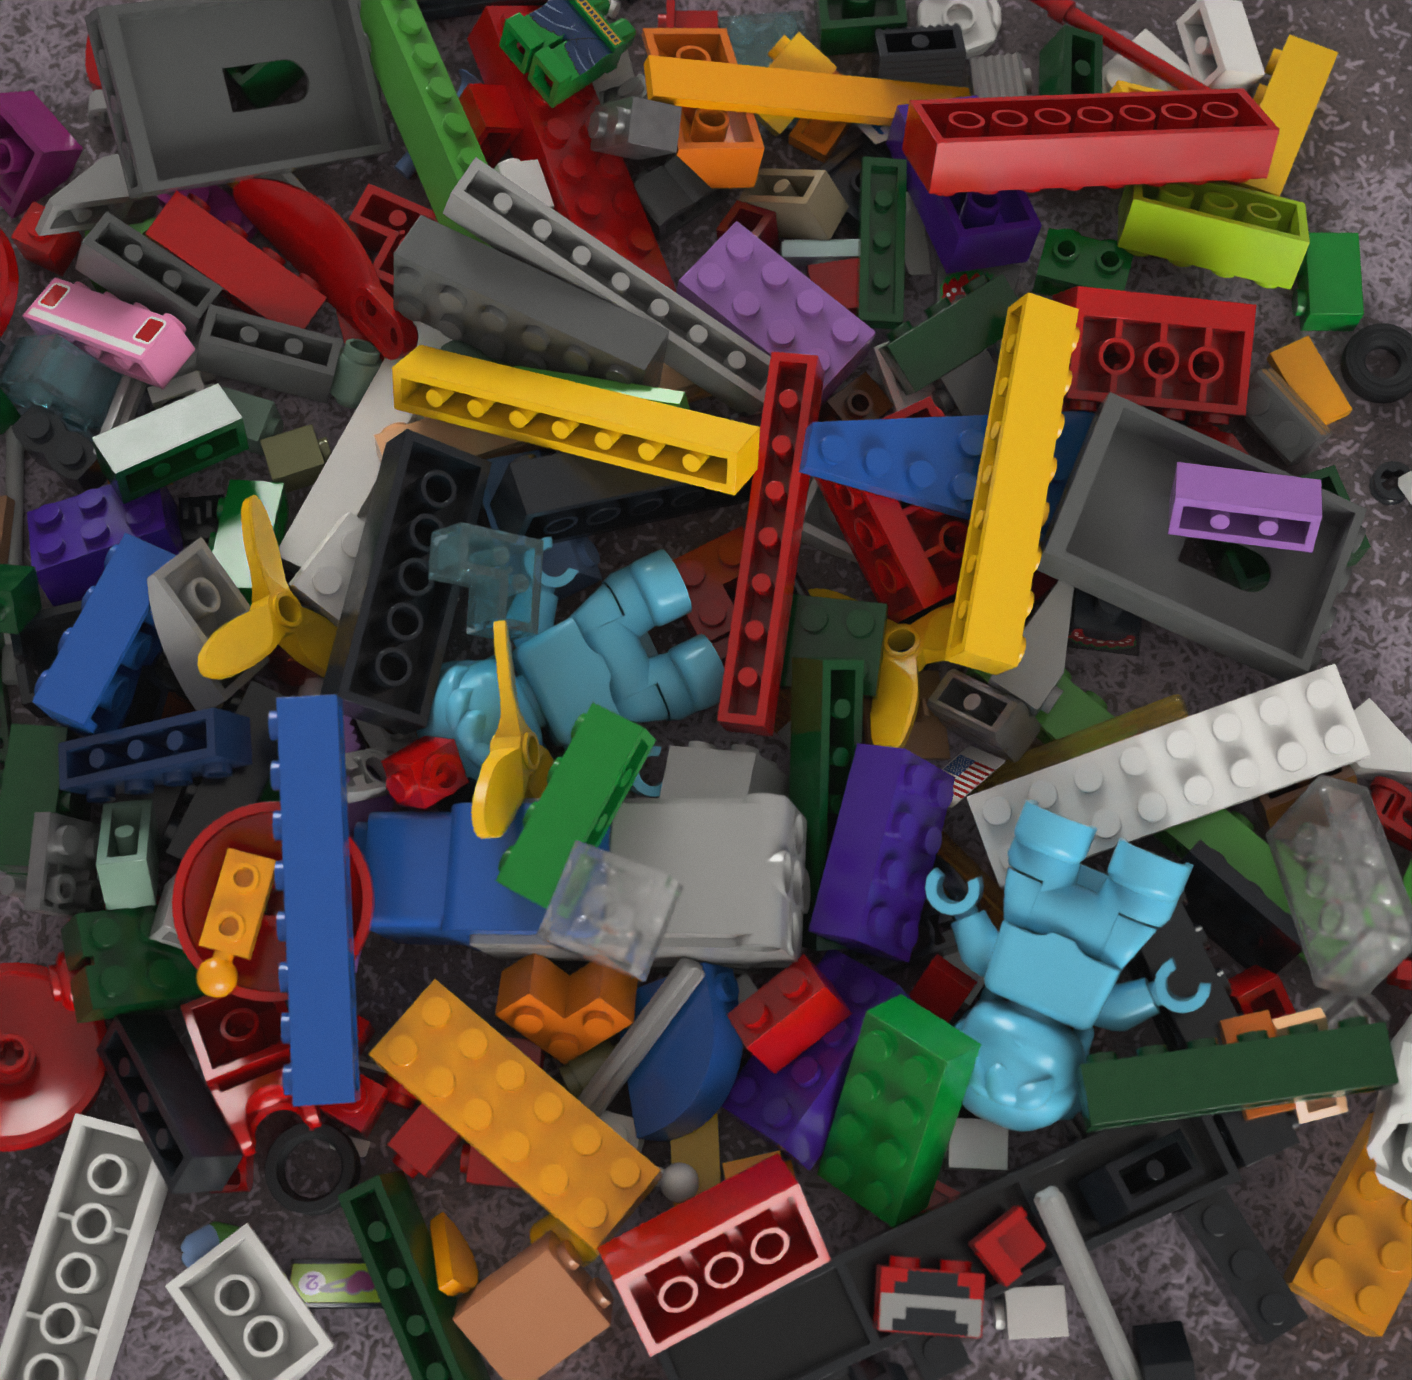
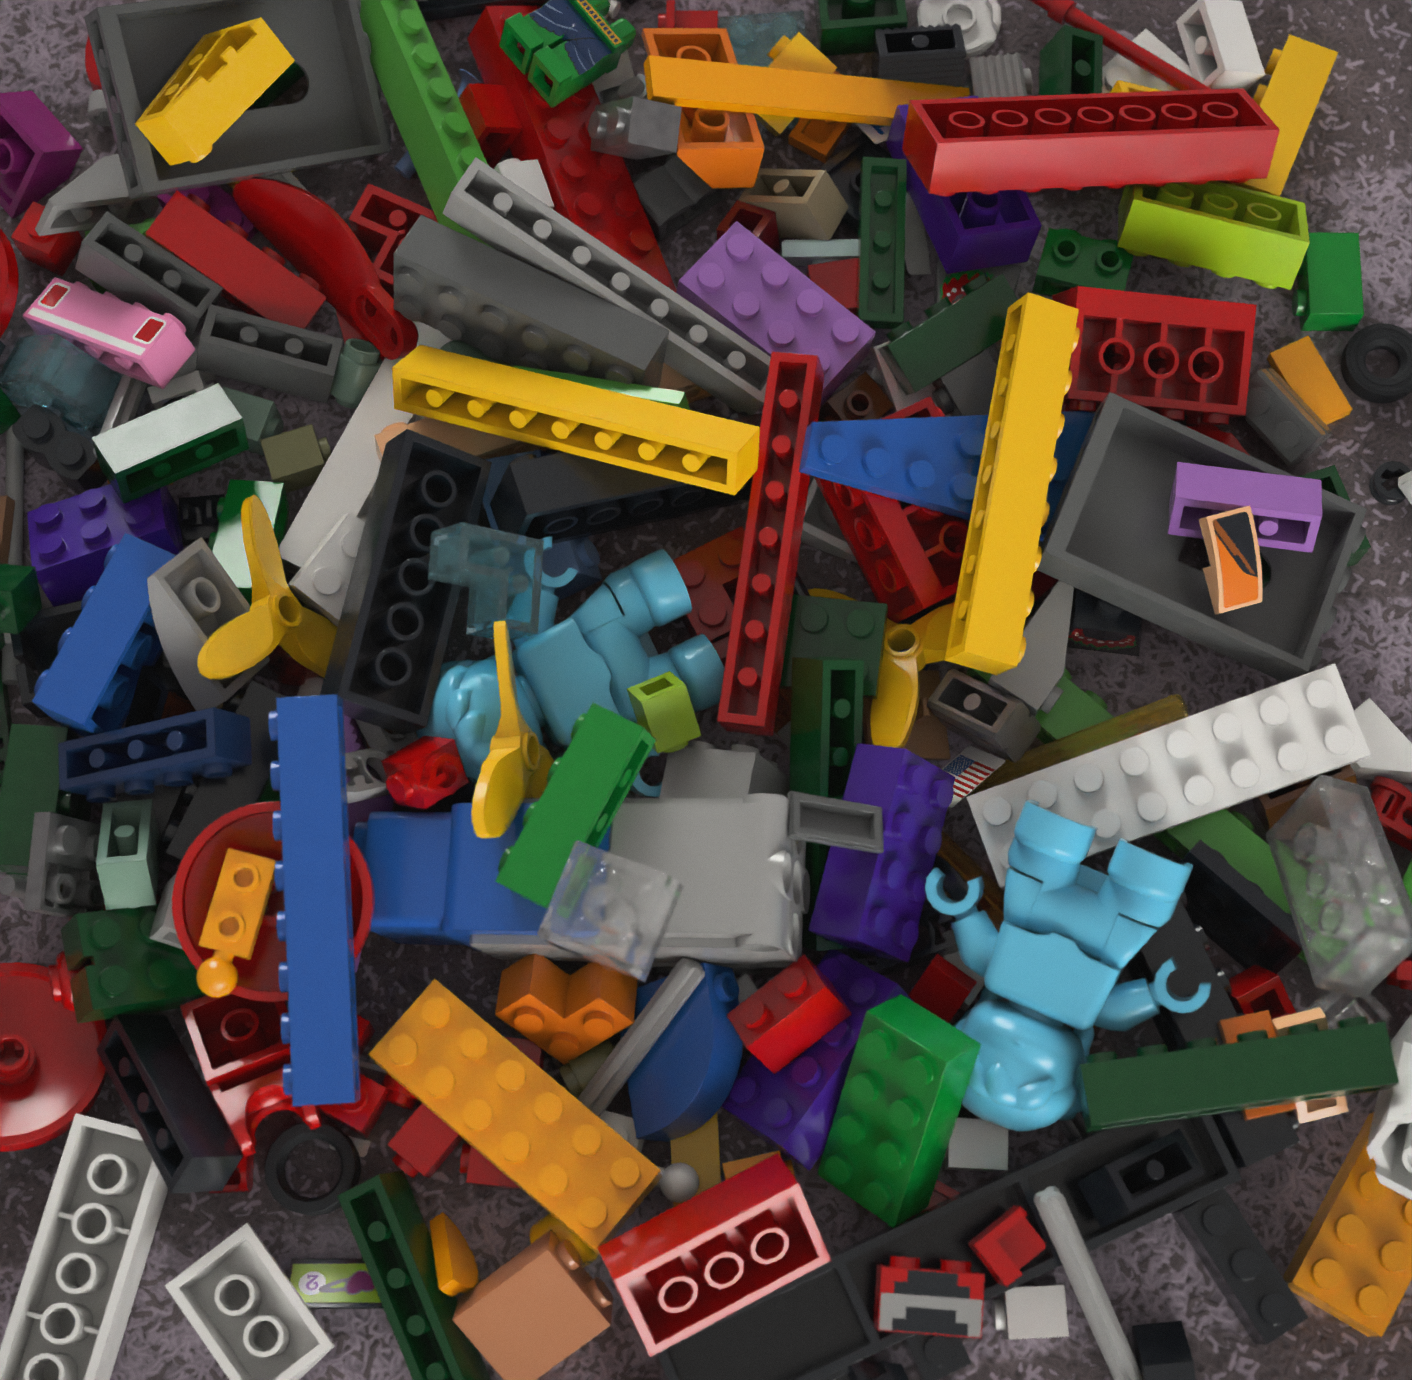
(204, 1240): light blue arm -> none
(213, 90): none -> yellow wedge
(665, 711): none -> lime brick
(835, 822): none -> dark grey tile
(1234, 559): none -> slope

